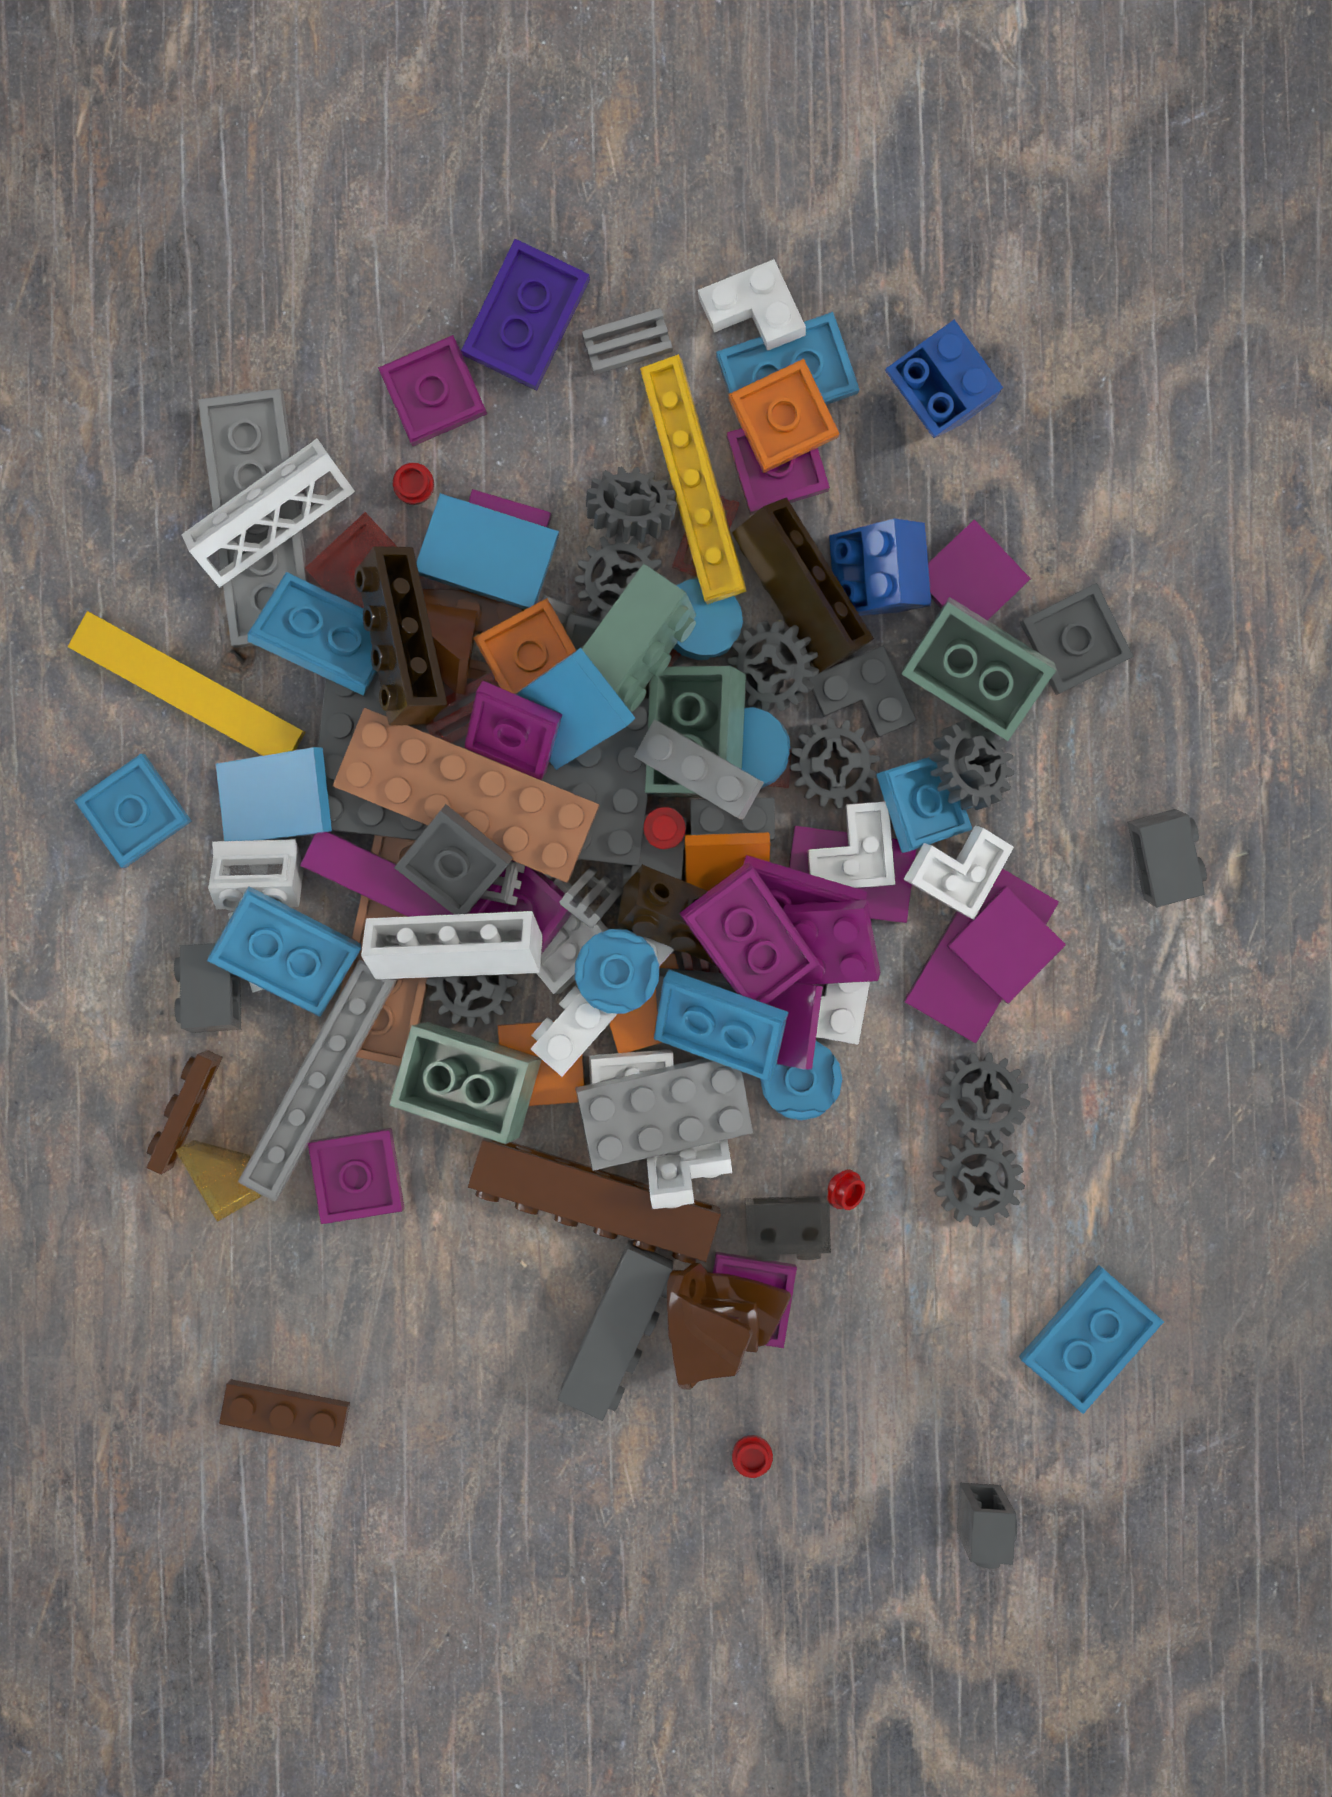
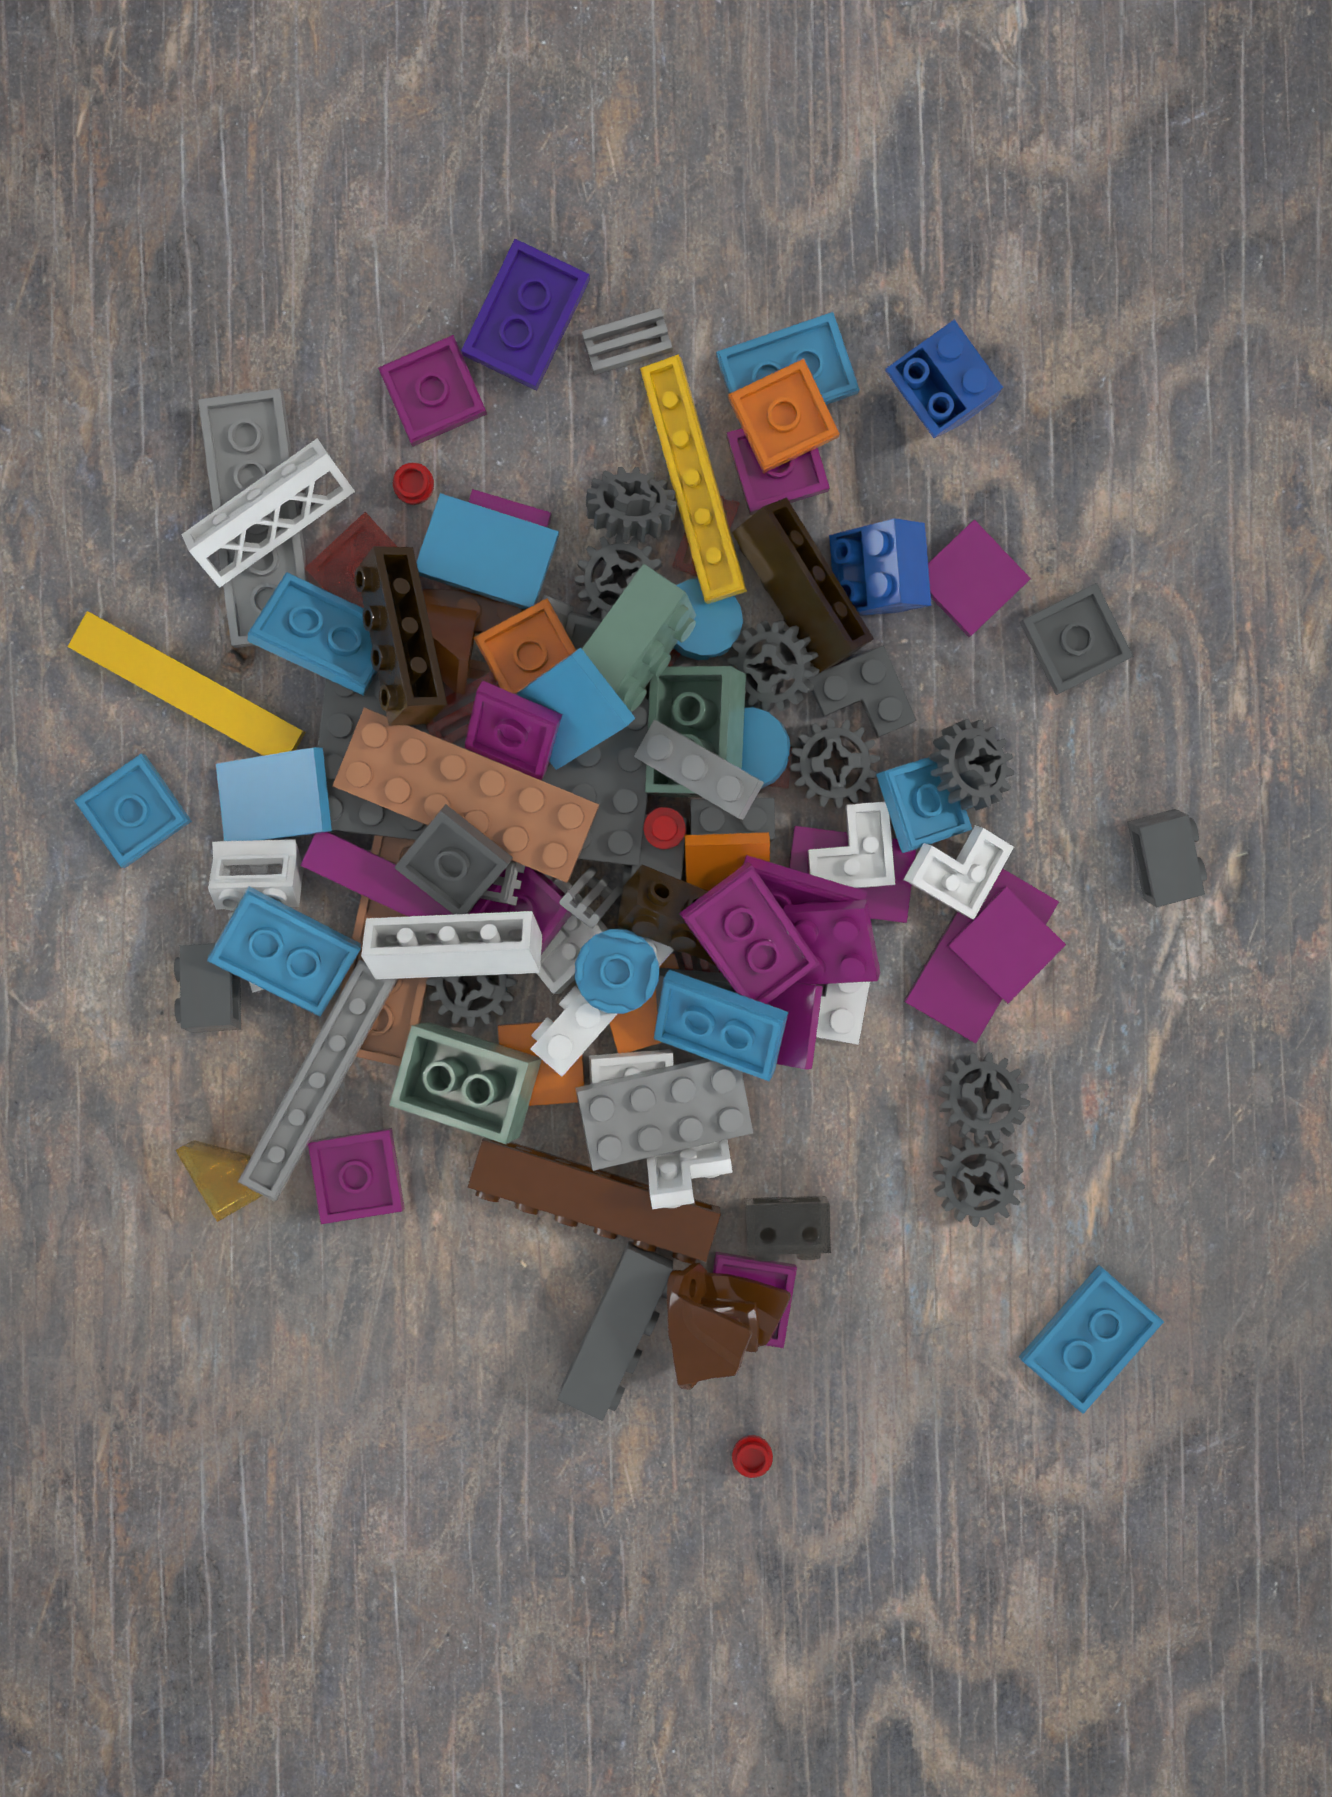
(182, 1111): reddish brown plate -> none
(284, 1413): reddish brown plate -> none
(757, 295): white plate -> none
(805, 1092): dark azure tile -> none
(845, 1190): red plate -> none
(979, 669): sand green brick -> none
(986, 1524): dark grey brick -> none

